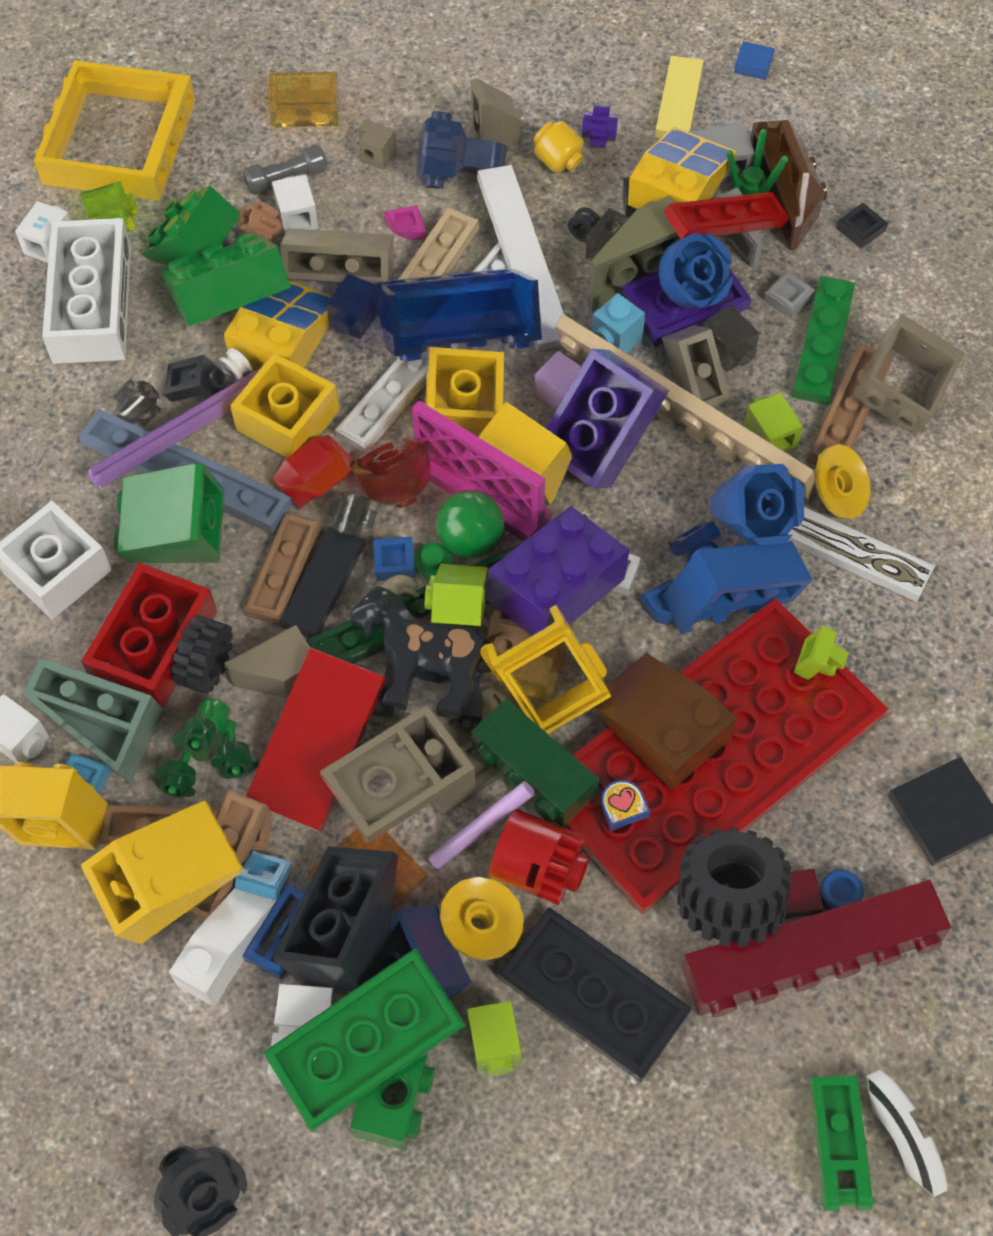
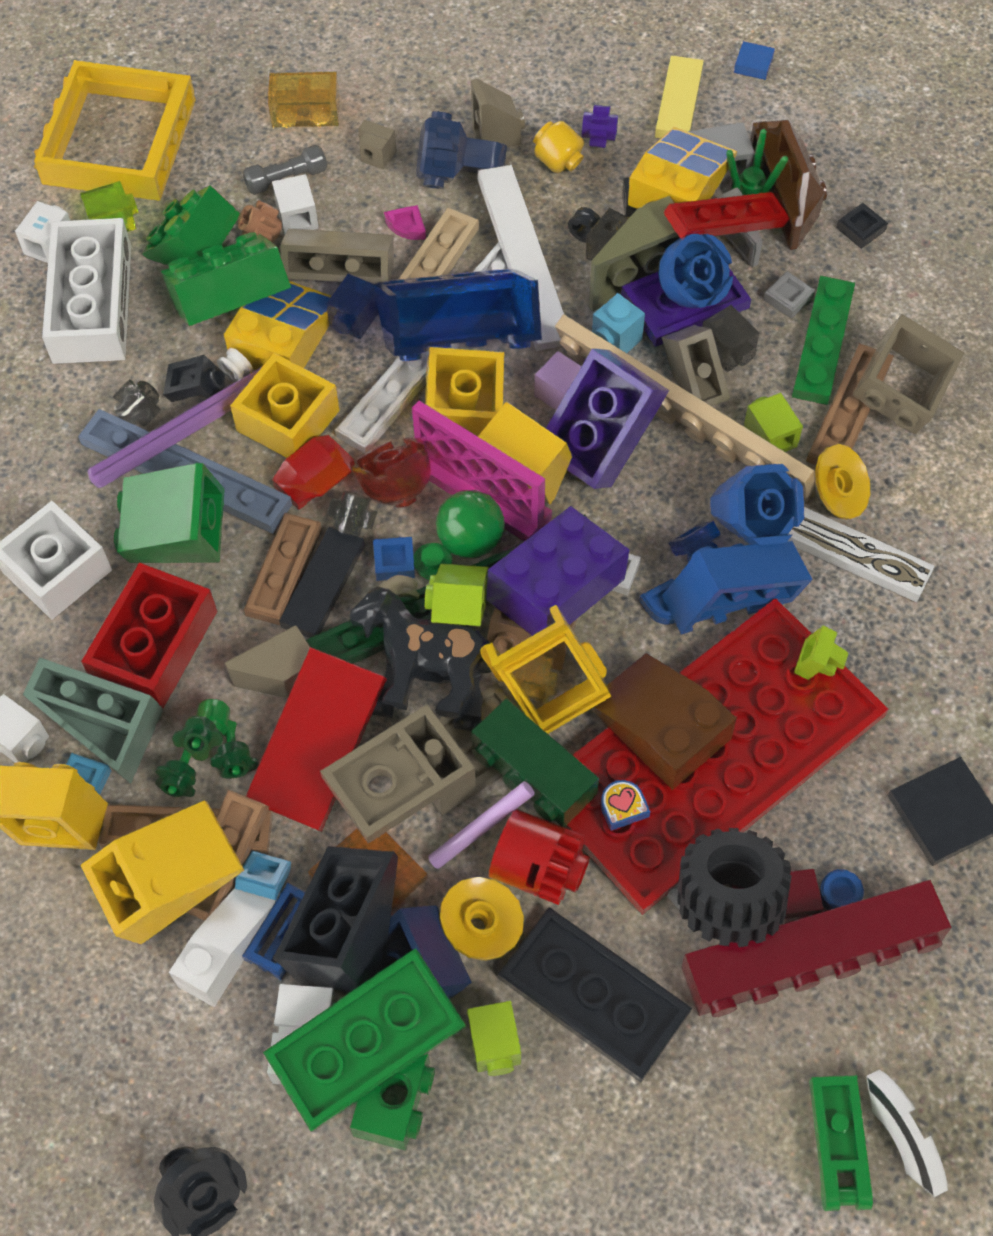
(202, 654): black tyre -> none

